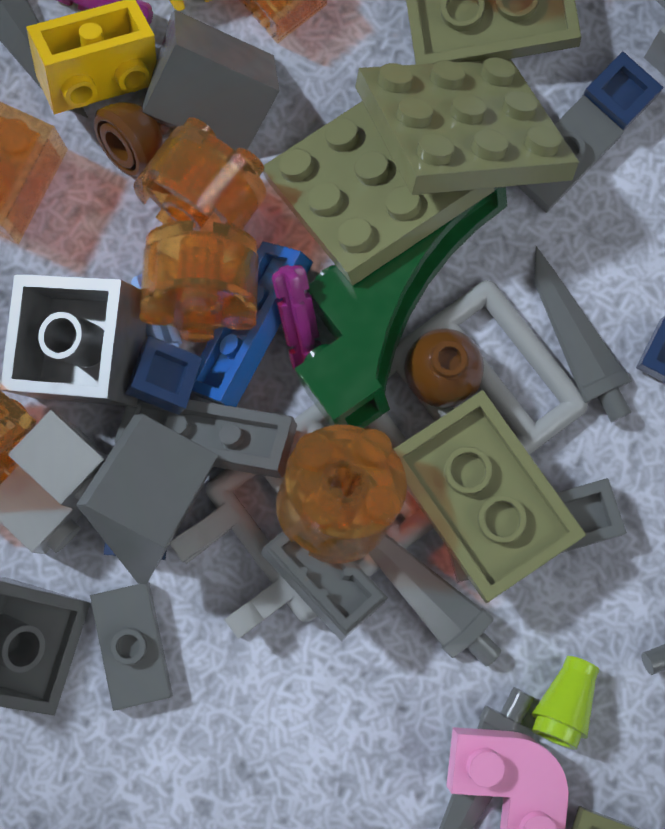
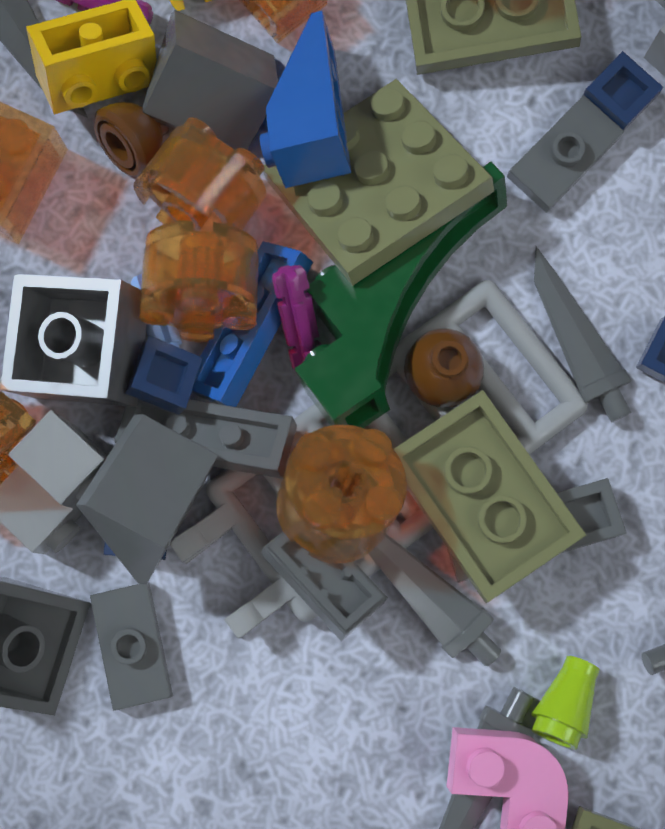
(306, 112): none -> blue slope
(464, 126): olive plate -> none

